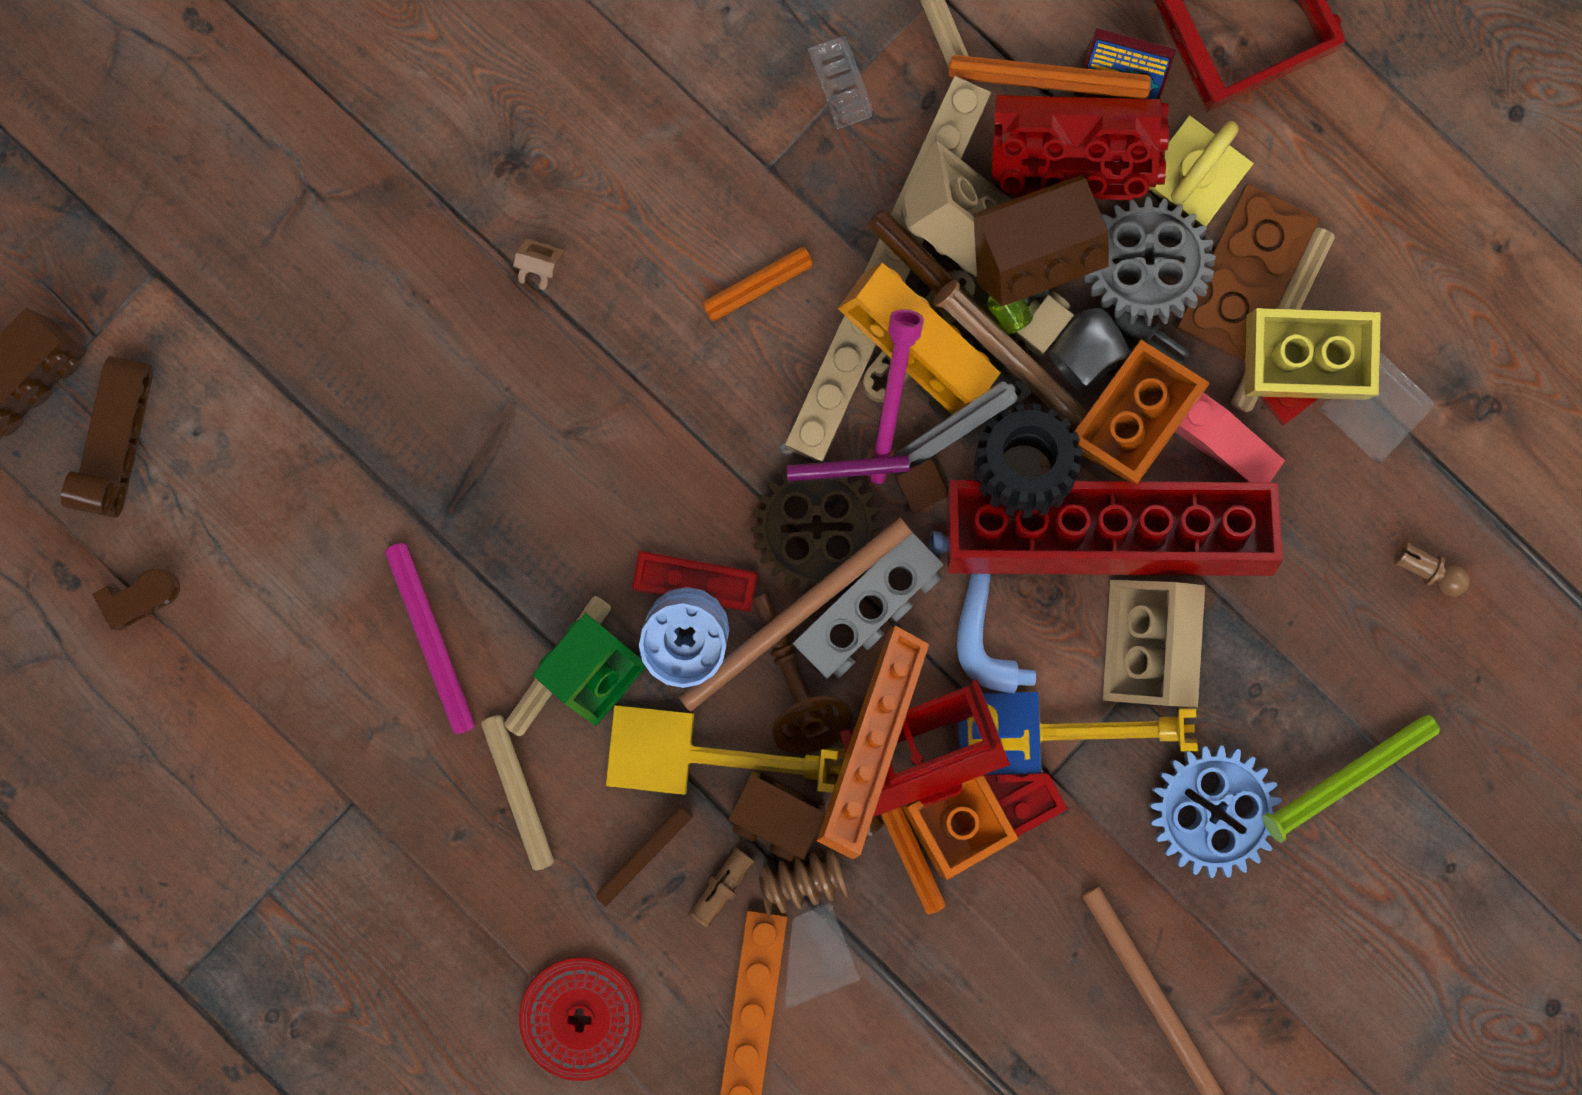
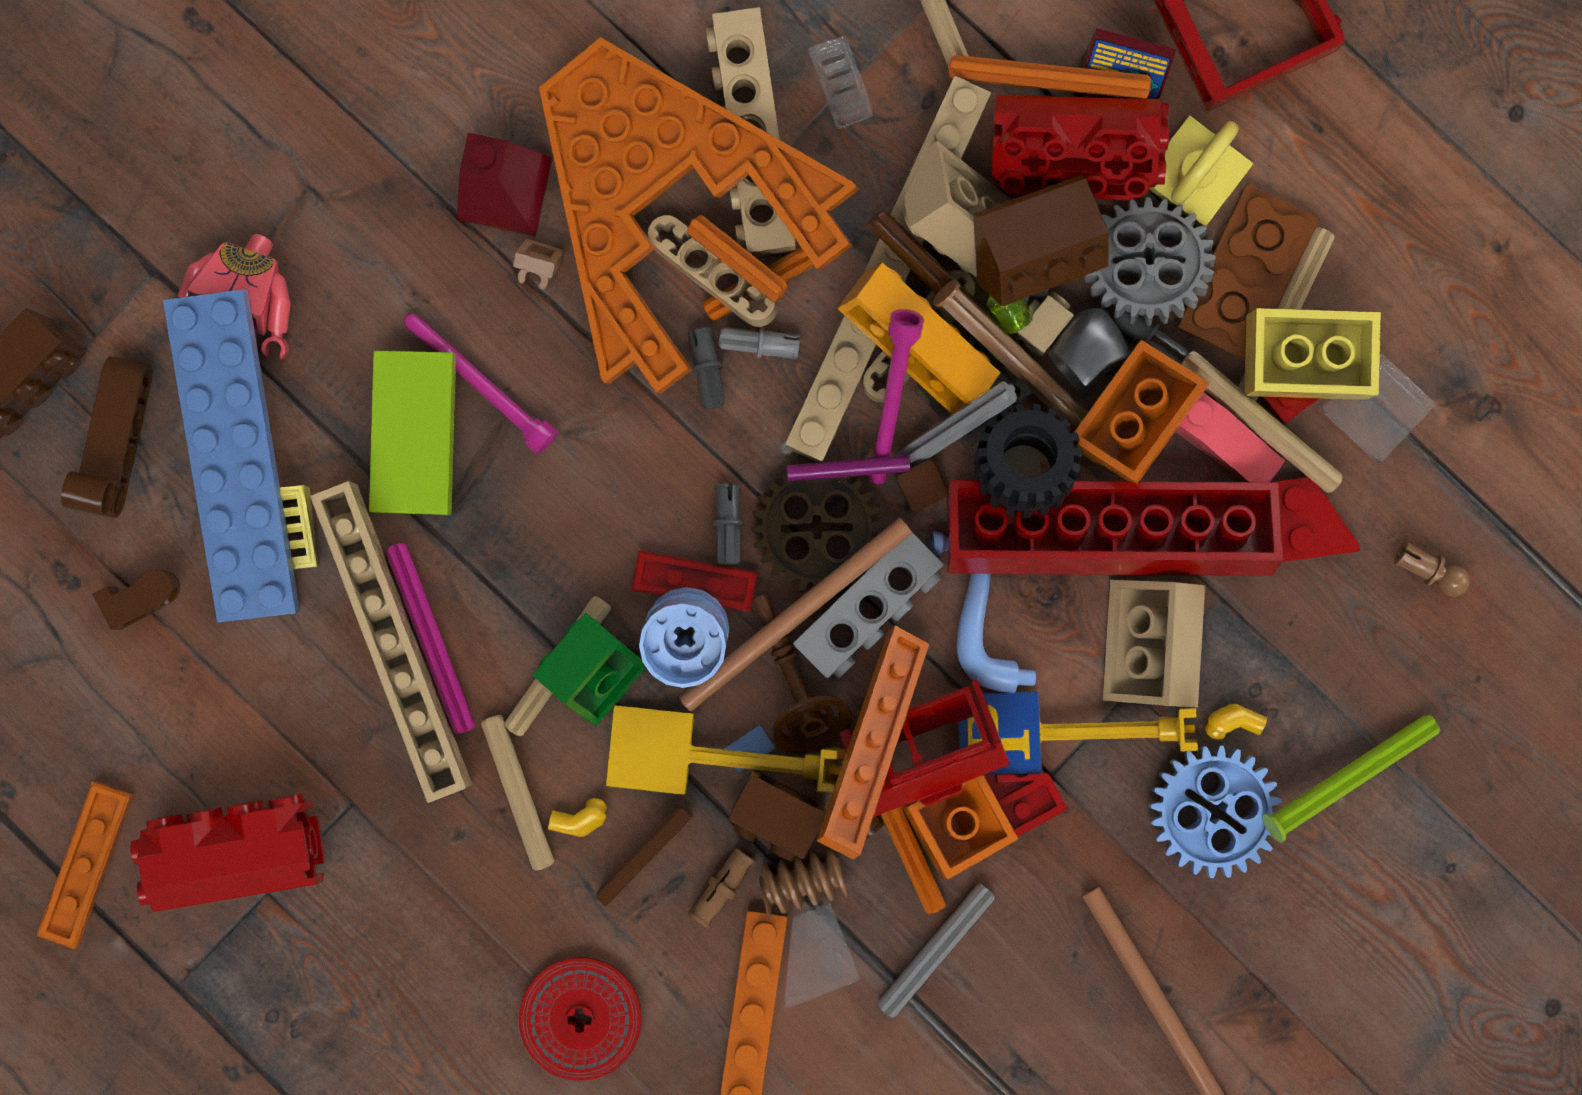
(85, 865): none -> orange tile
(229, 854): none -> red brick
(231, 455): none -> medium blue plate
(249, 269): none -> coral torso
(304, 509): none -> light yellow slope
(391, 641): none -> tan brick
(412, 432): none -> lime tile
(502, 184): none -> dark red slope
(537, 433): none -> dark pink piece
(582, 822): none -> yellow arm
(624, 140): none -> orange wing
(707, 367): none -> dark grey axle
(709, 273): none -> tan beam
(728, 524): none -> dark grey axle
(737, 258): none -> orange axle
(745, 31): none -> tan brick
(754, 741): none -> medium blue sticker
(760, 342): none -> light grey axle
(935, 950): none -> light grey axle
(1232, 717): none -> yellow arm
(1264, 424): none -> tan axle
(1310, 523): none -> red wing

